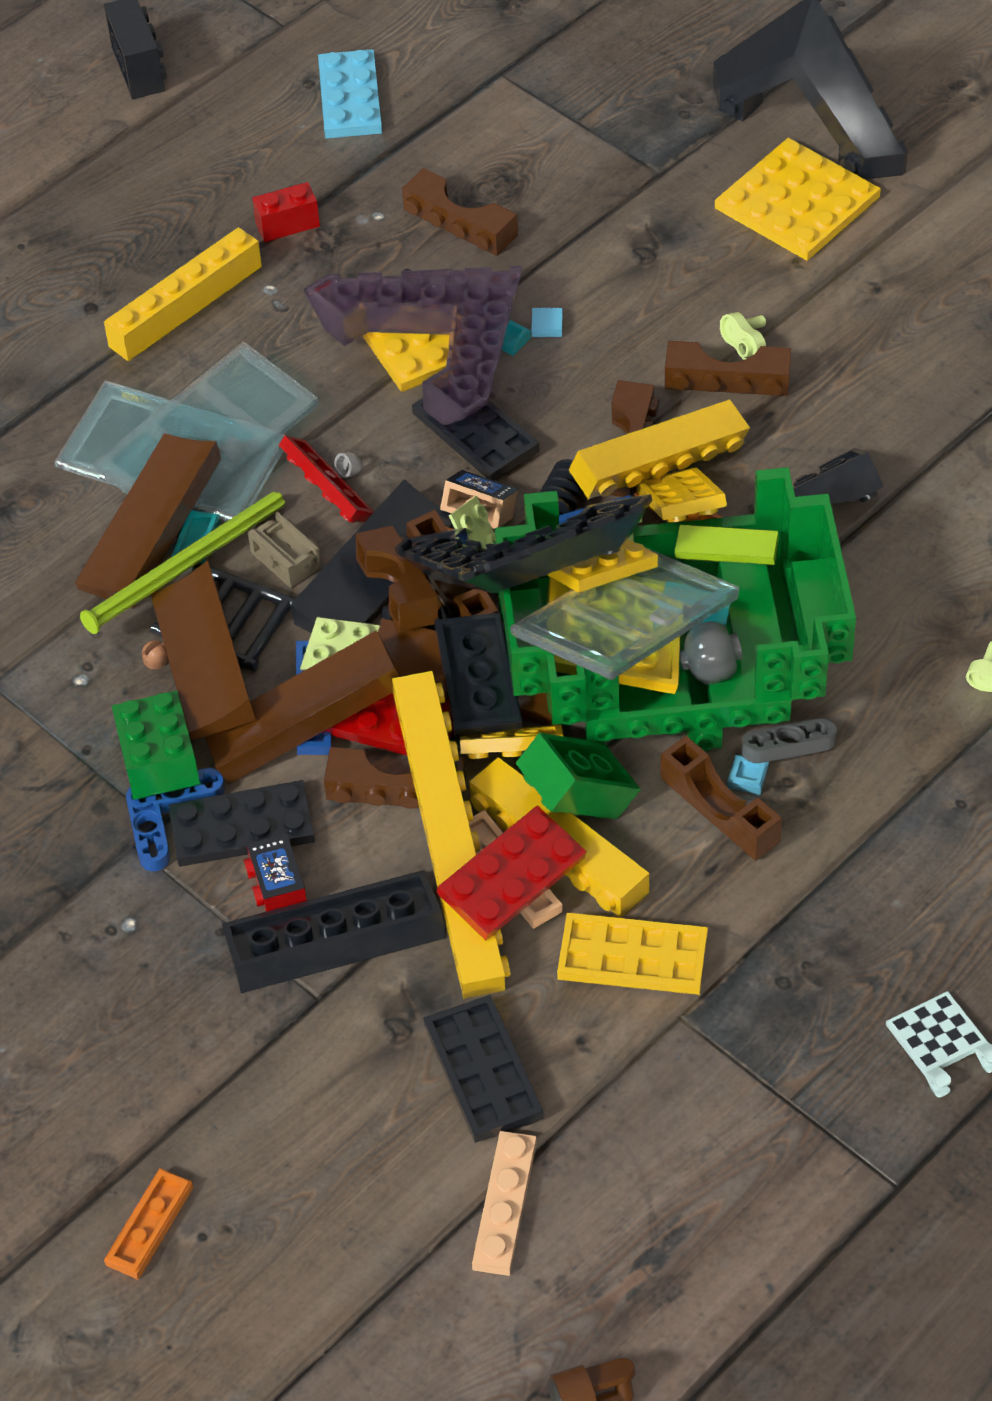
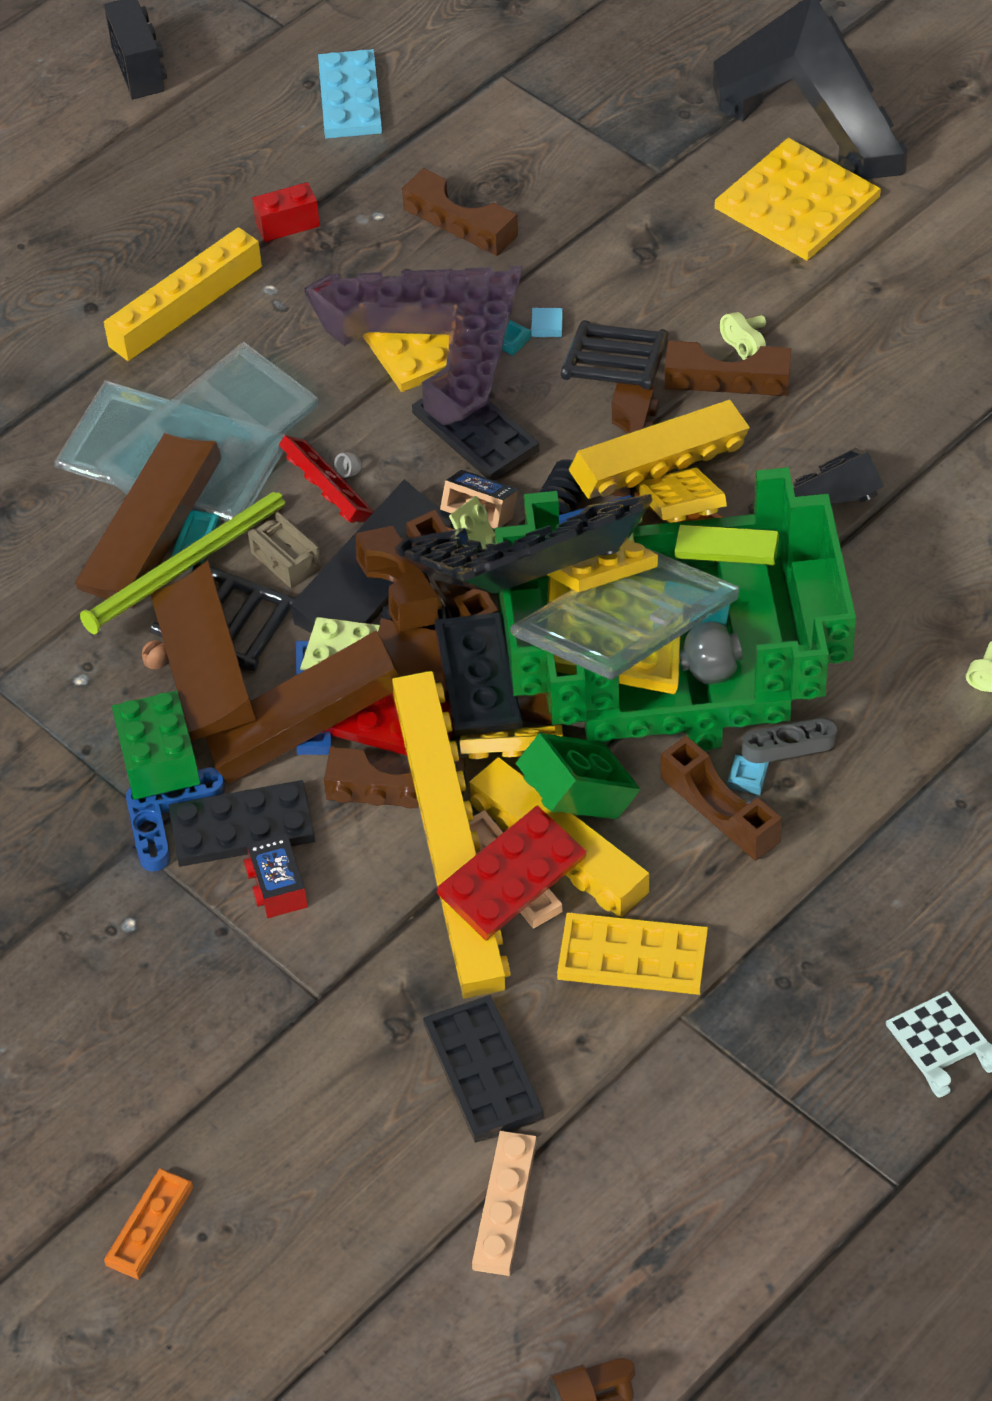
(334, 931): black arch -> none
(648, 365): none -> black bar

